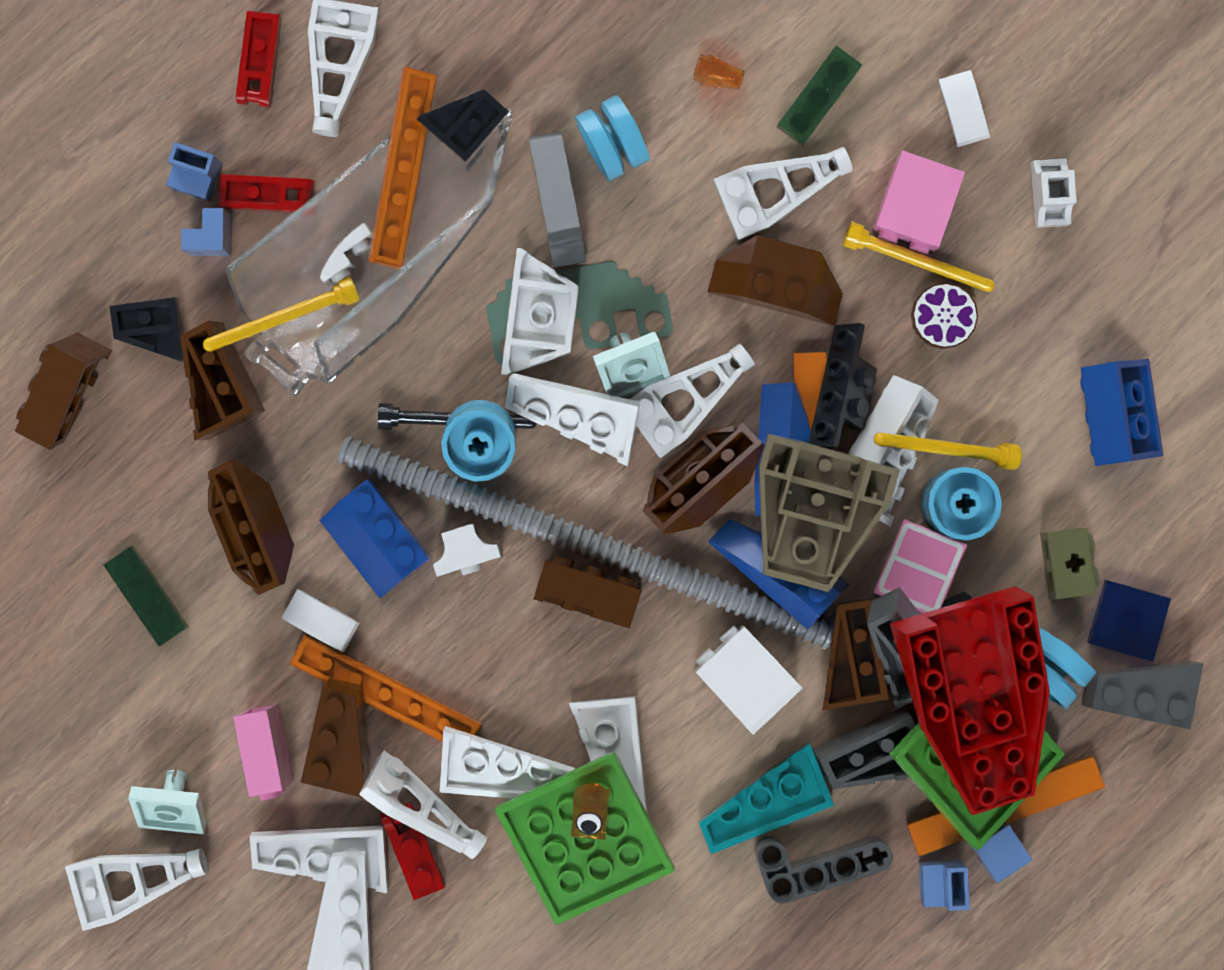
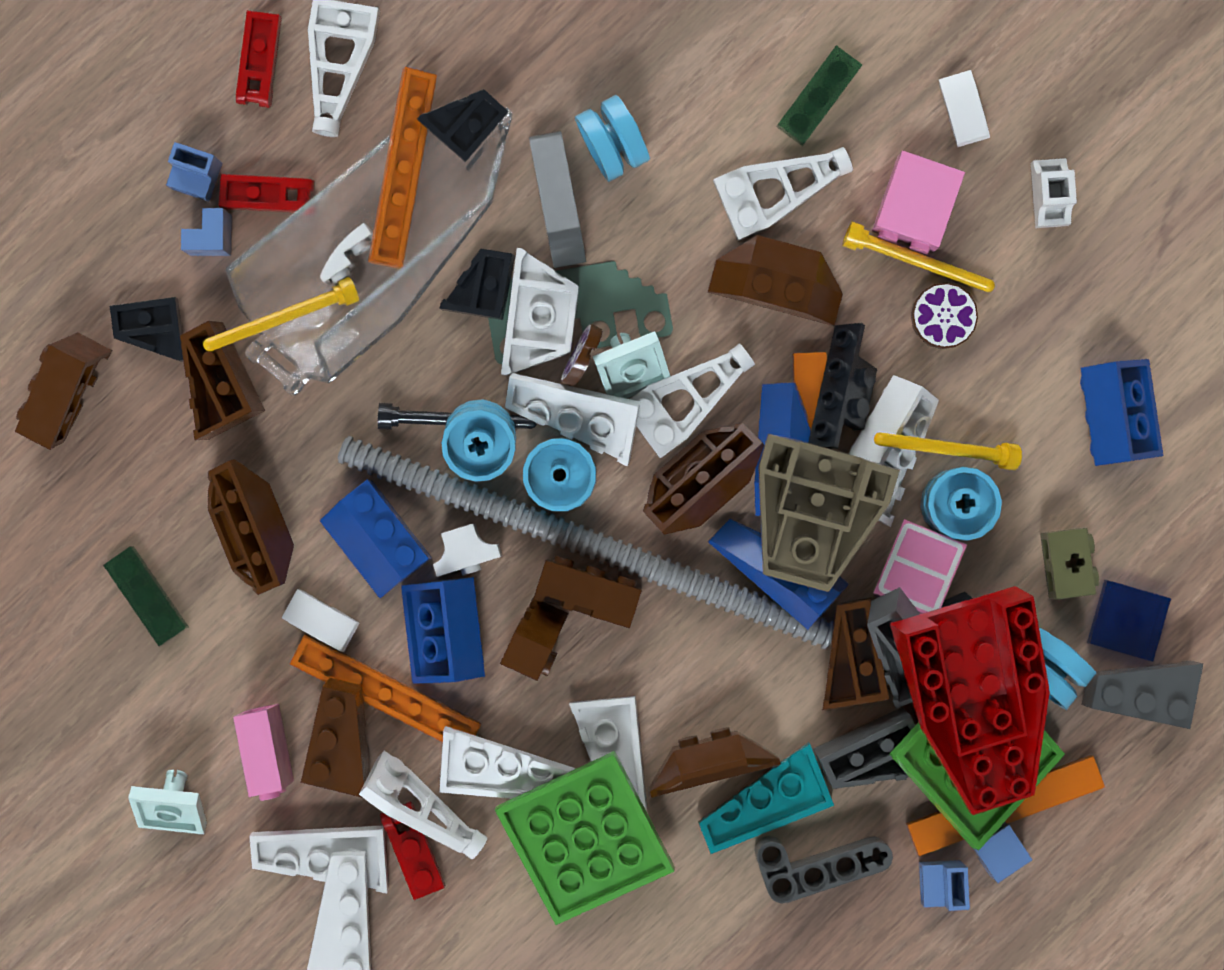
(93, 893): white plate -> none
(443, 631): none -> blue slope
(483, 287): none -> black wing
(534, 639): none -> reddish brown wedge
(558, 455): none -> medium azure wheel
(581, 355): none -> reddish brown tile
(590, 811): clear orange brick -> none
(710, 760): none -> reddish brown wedge
(717, 73): clear orange cone -> none
(746, 678): white slope -> none

